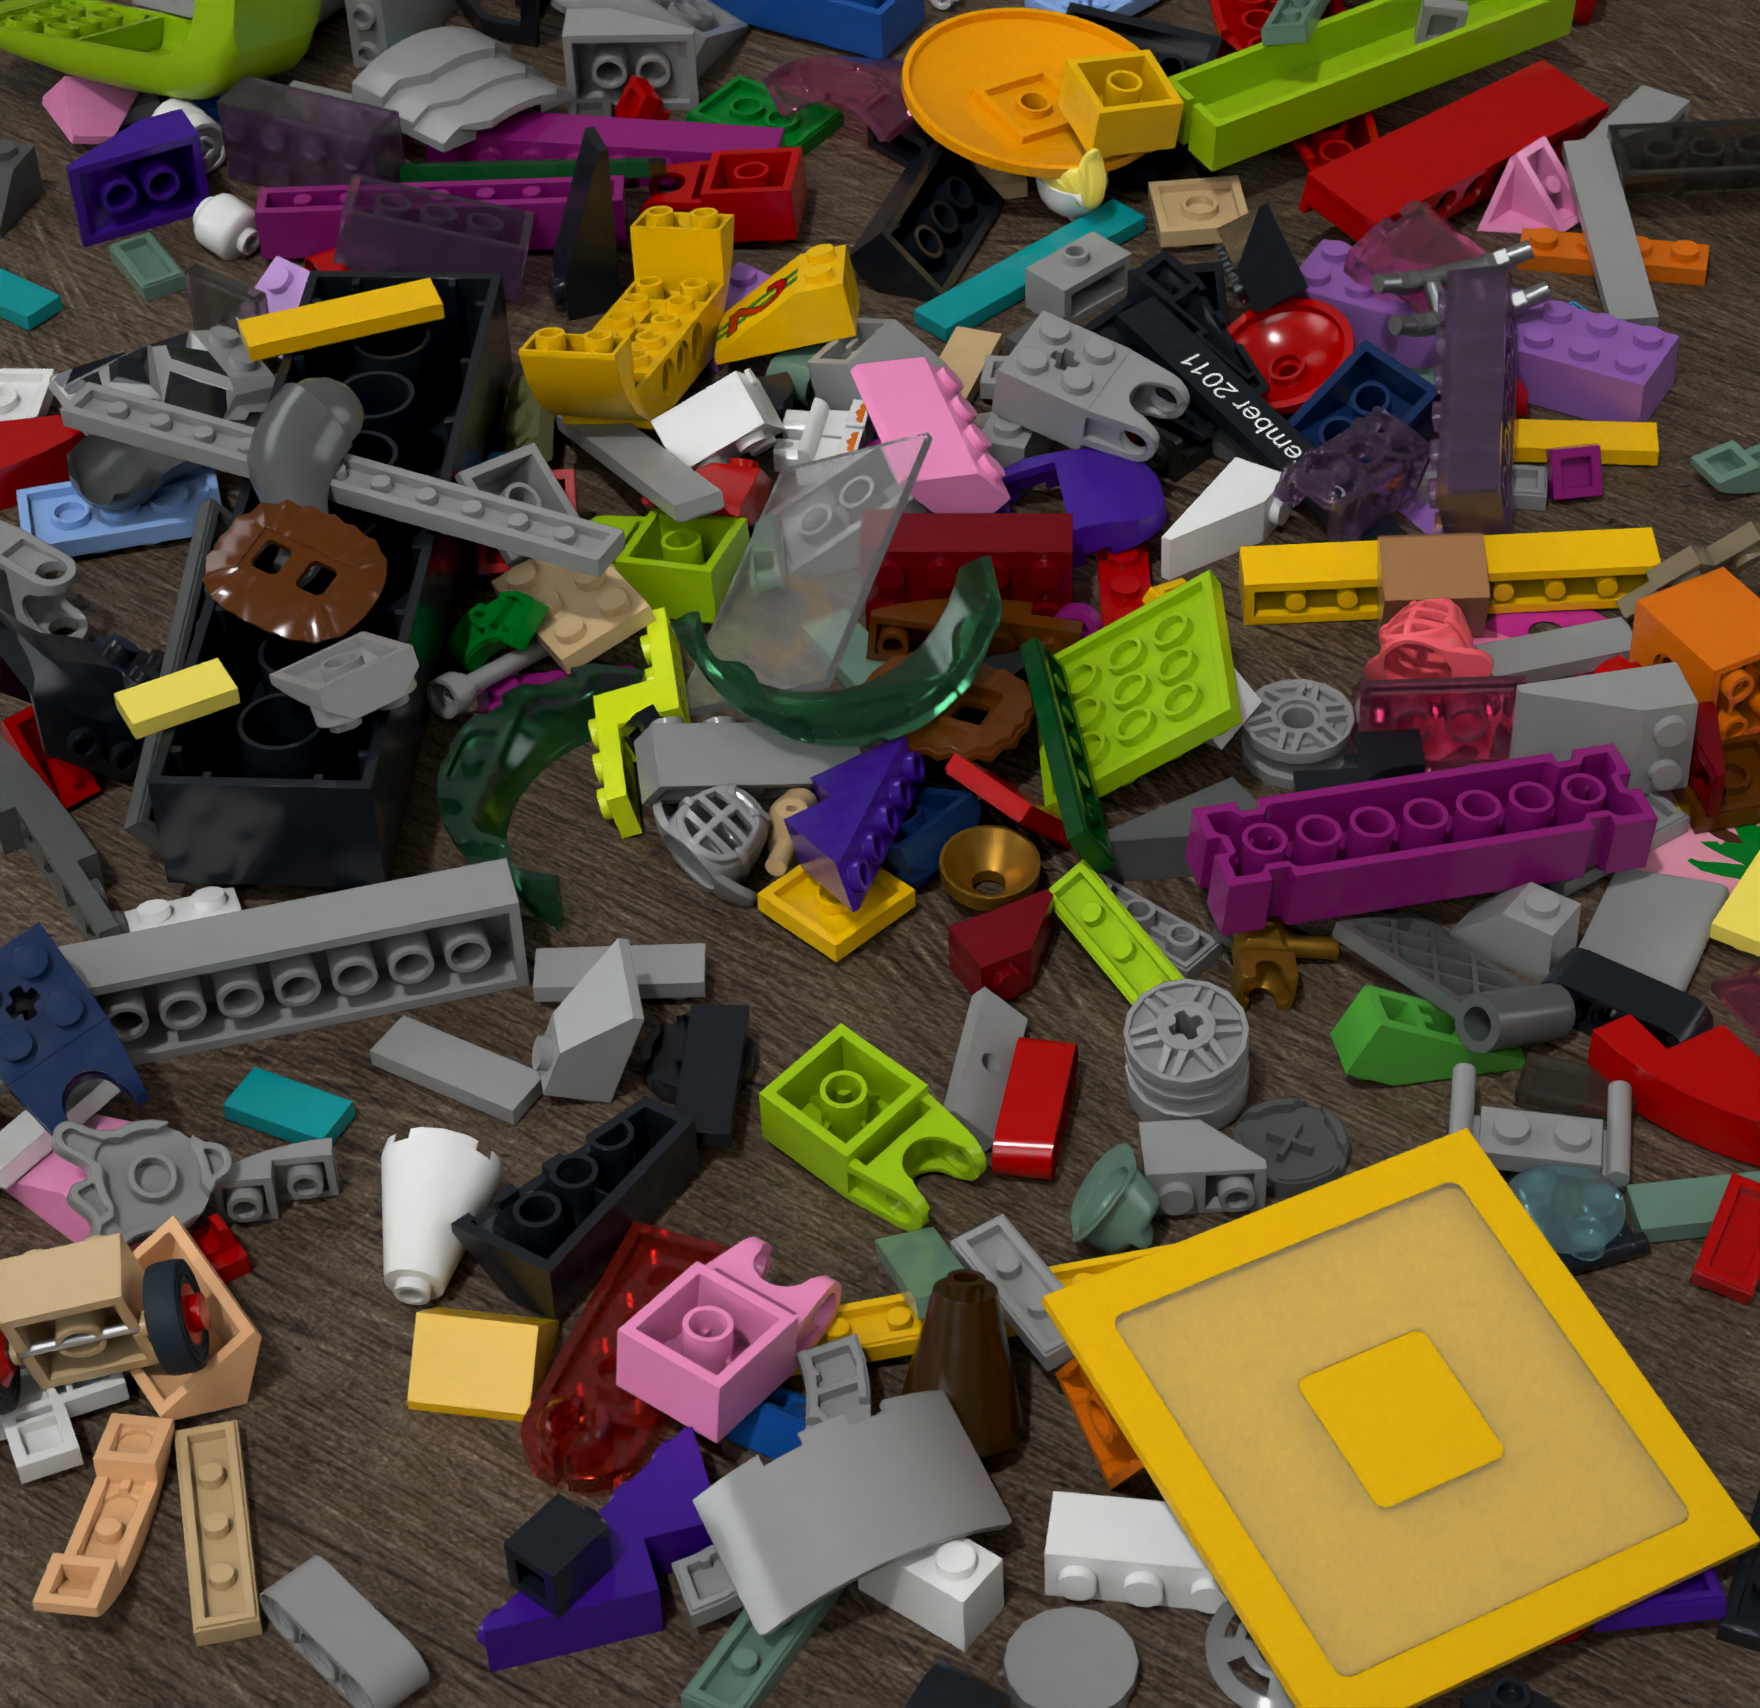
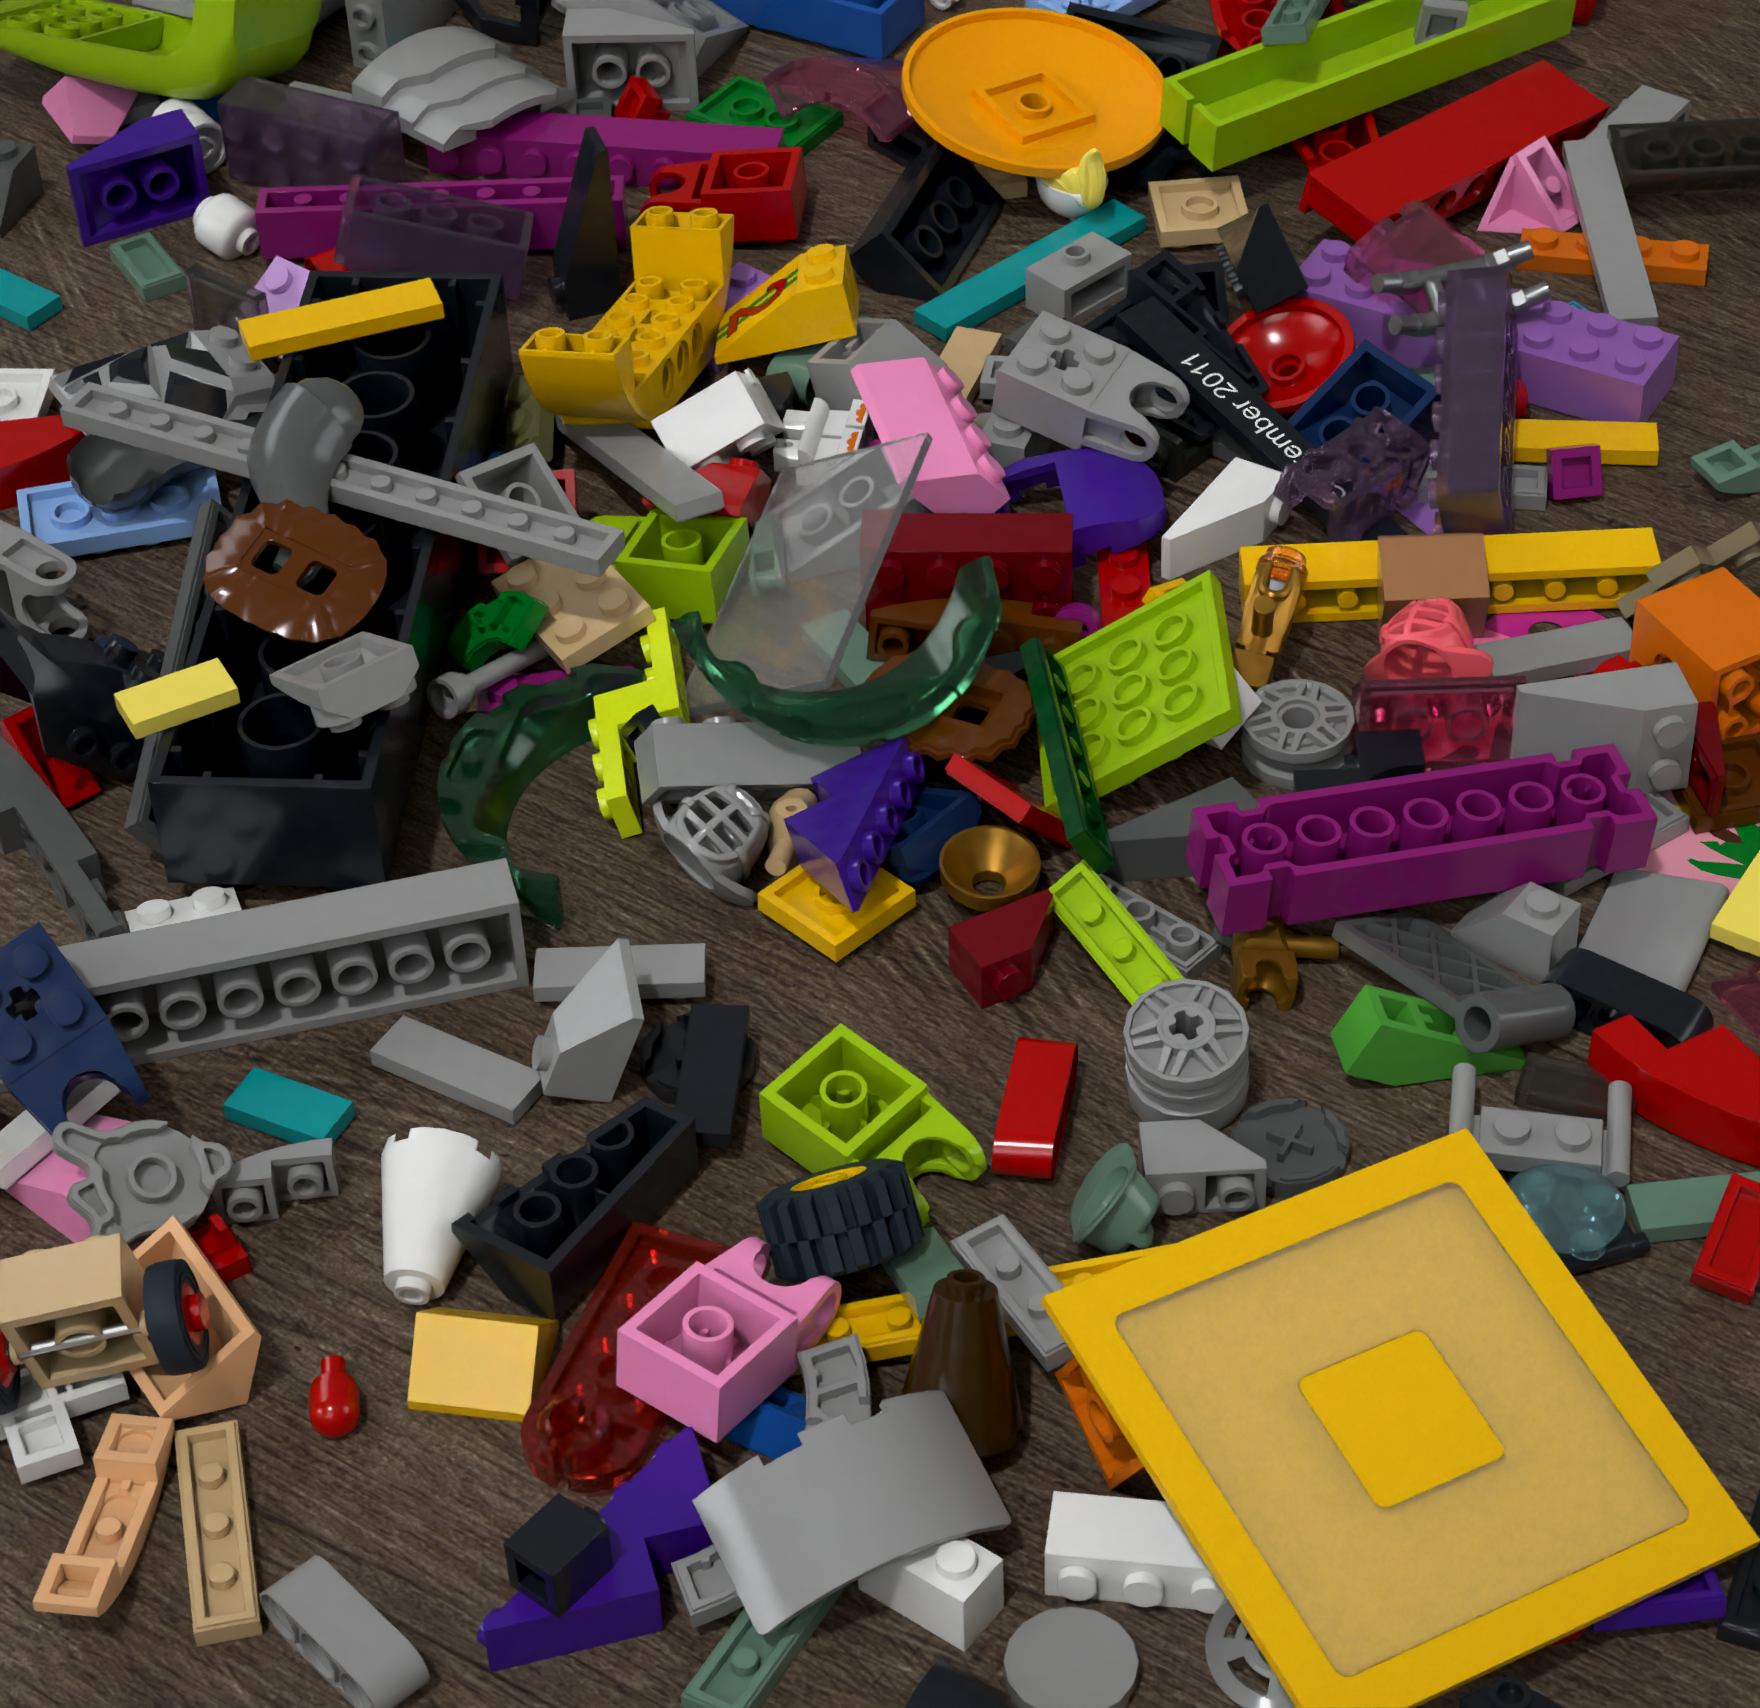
(334, 1399): none -> red cylinder
(519, 169): dark green tile -> none
(840, 1220): none -> black wheel
(983, 1064): light grey tile -> none
(1120, 103): yellow brick -> none
(1269, 614): none -> pearl gold piece

